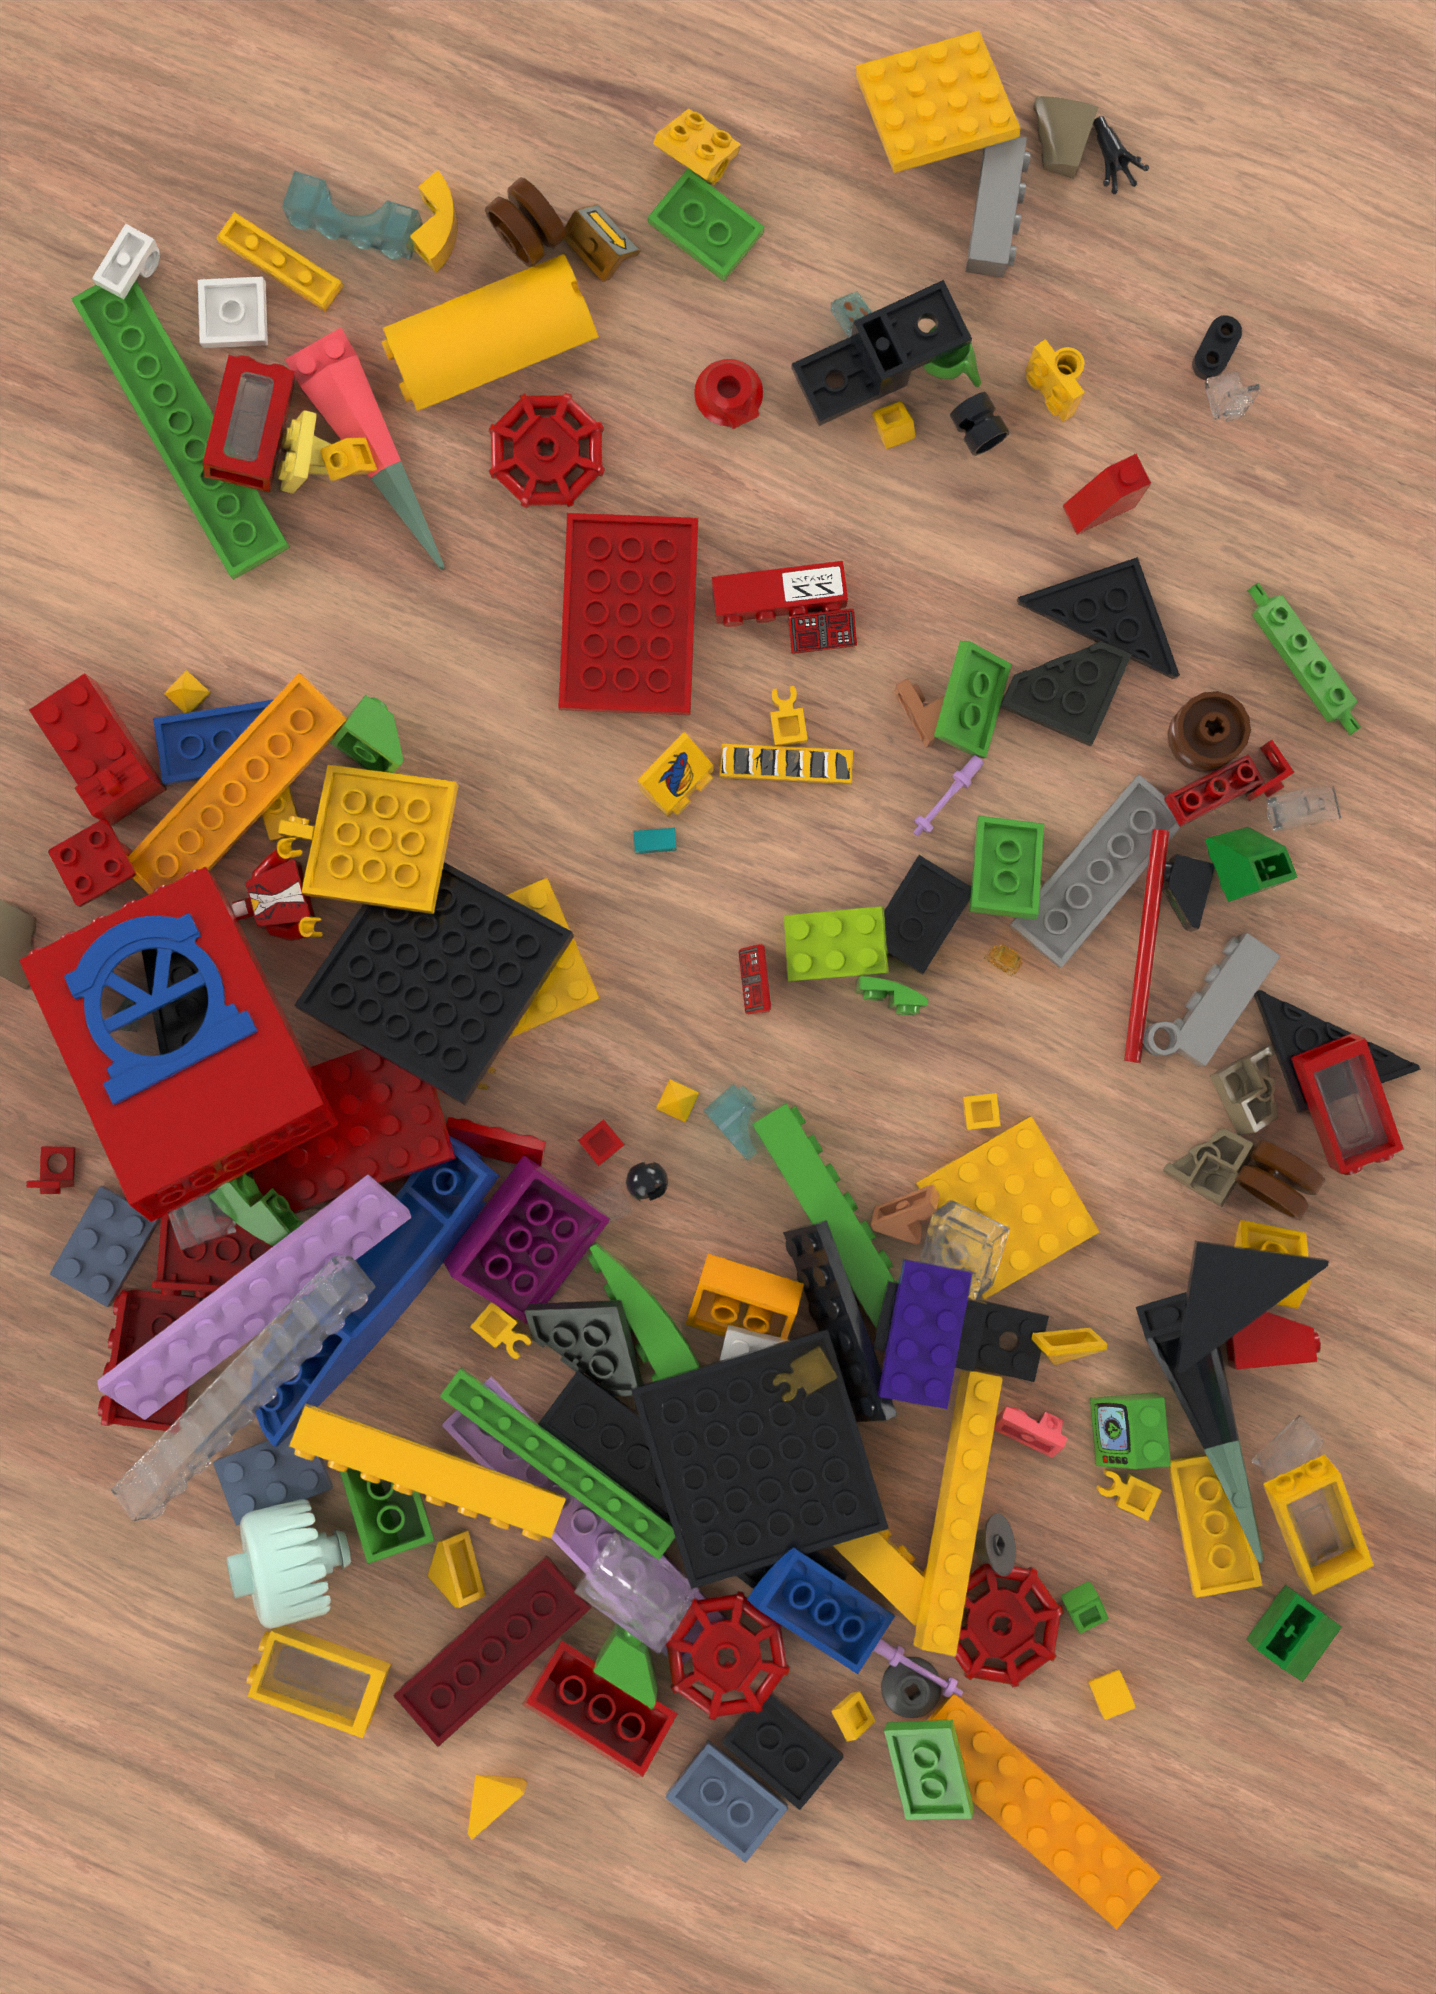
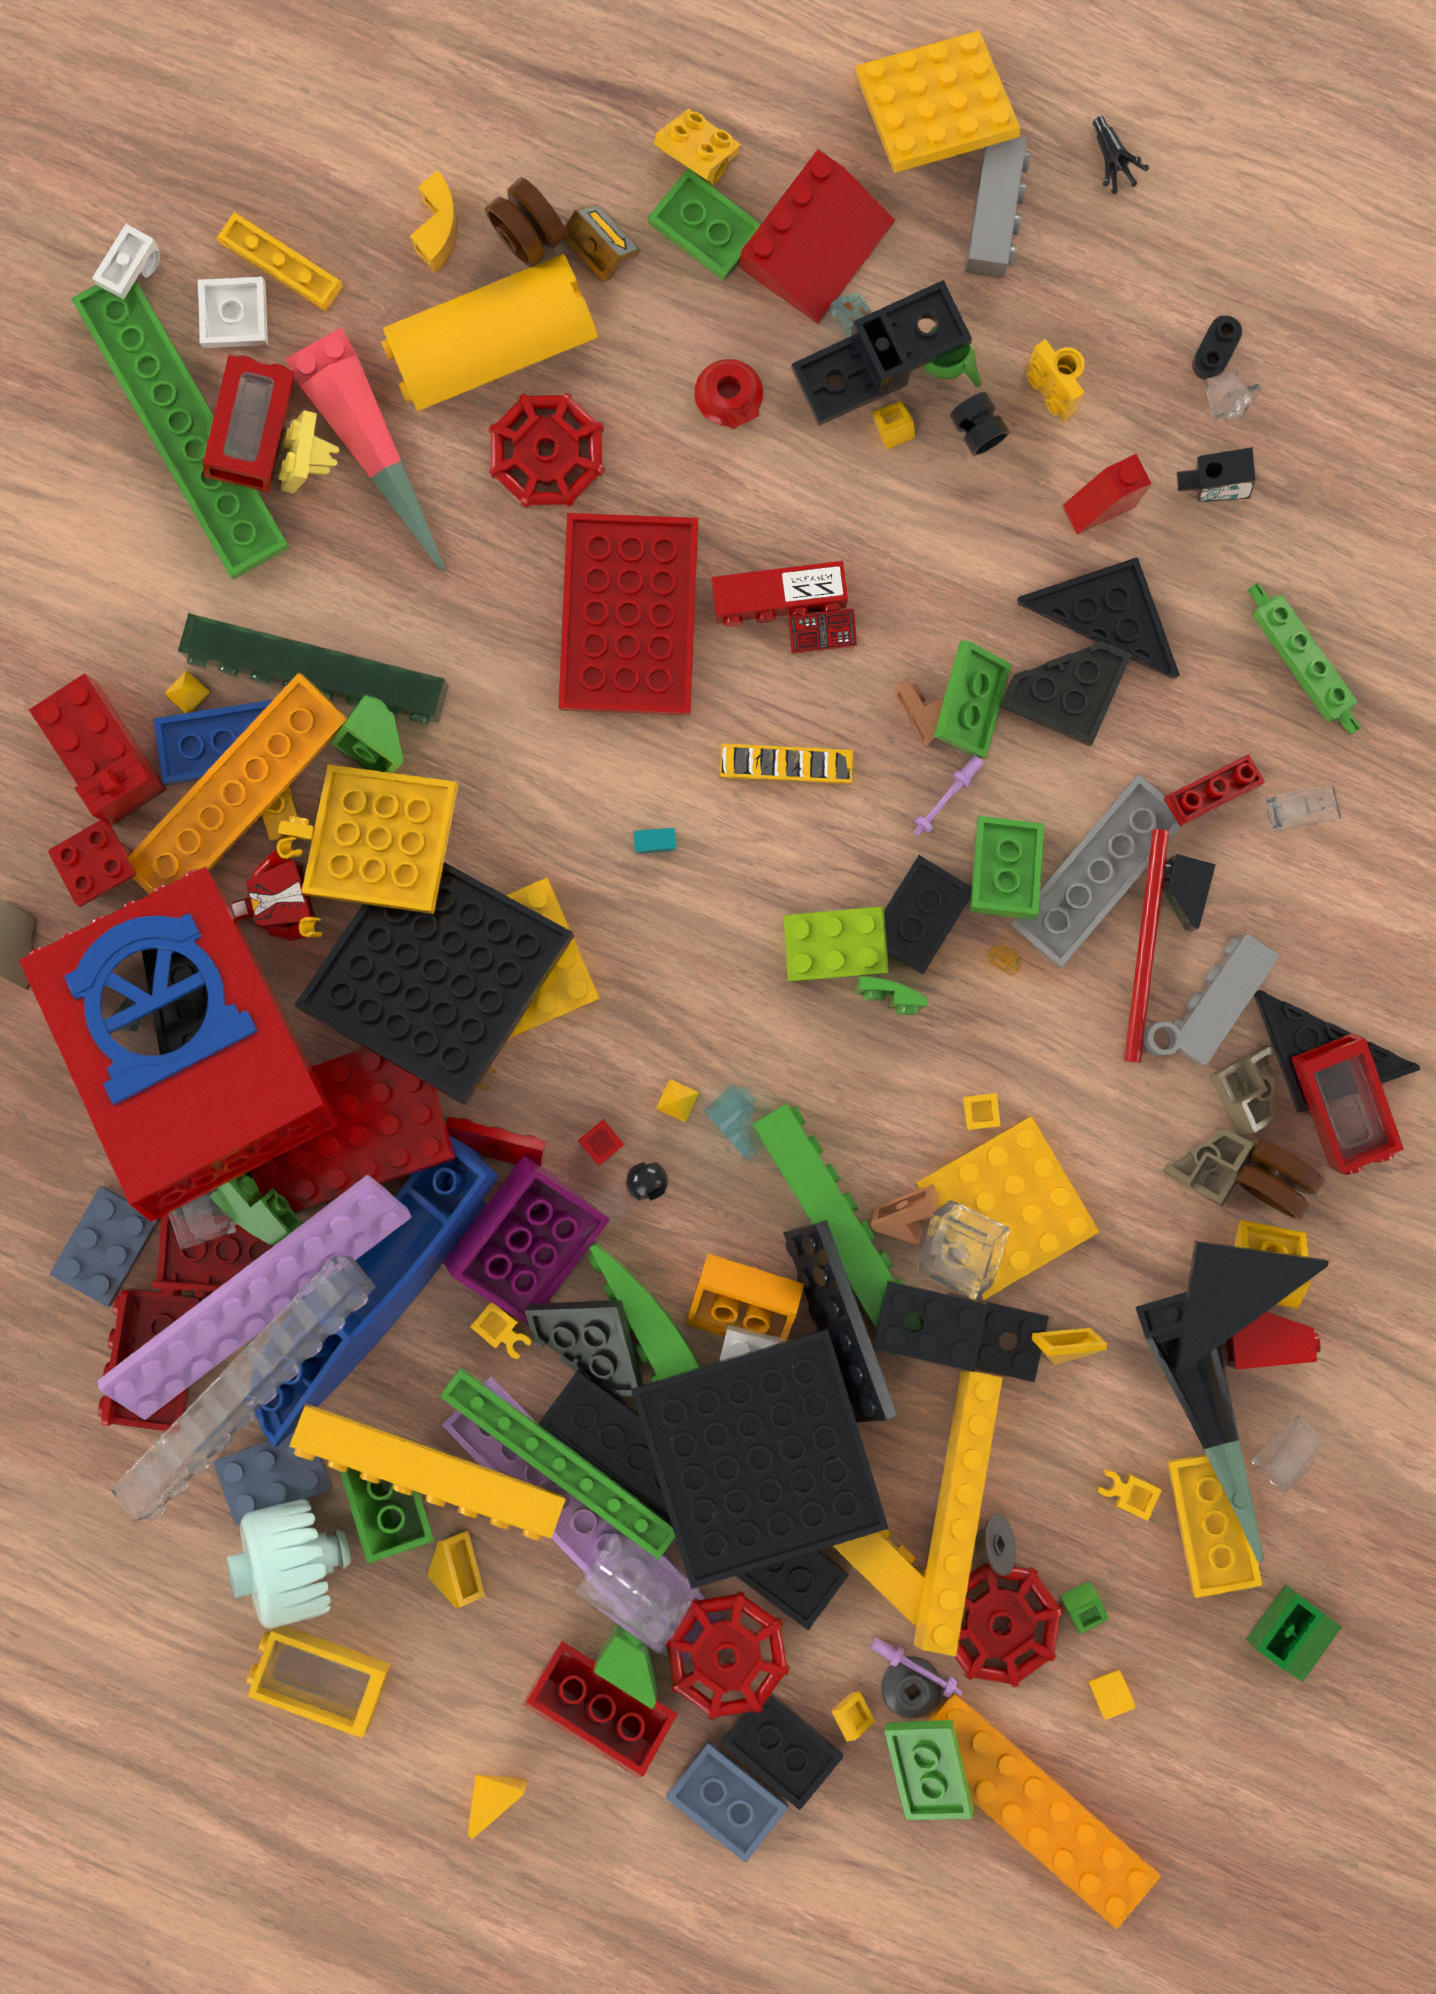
(50, 1181): red bracket -> none
(330, 671): none -> clear green brick
(348, 458): yellow bracket -> none
(387, 229): clear light blue arch -> none
(492, 1651): dark red plate -> none
(676, 776): yellow slope -> none
(754, 979): slope -> none
(787, 723): yellow plate -> none
(809, 1371): clear yellow plate -> none
(816, 237): none -> red slope
(821, 1609): blue slope -> none
(925, 1334): dark purple plate -> none
(1041, 1435): coral hinge -> none
(1063, 132): dark tan slope -> none
(1130, 1431): bright green slope -> none
(1213, 712): reddish brown wheel -> none
(1231, 473): none -> black torso
(1249, 862): green slope -> none
(1281, 767): red bracket -> none
(1318, 1524): yellow piece -> none

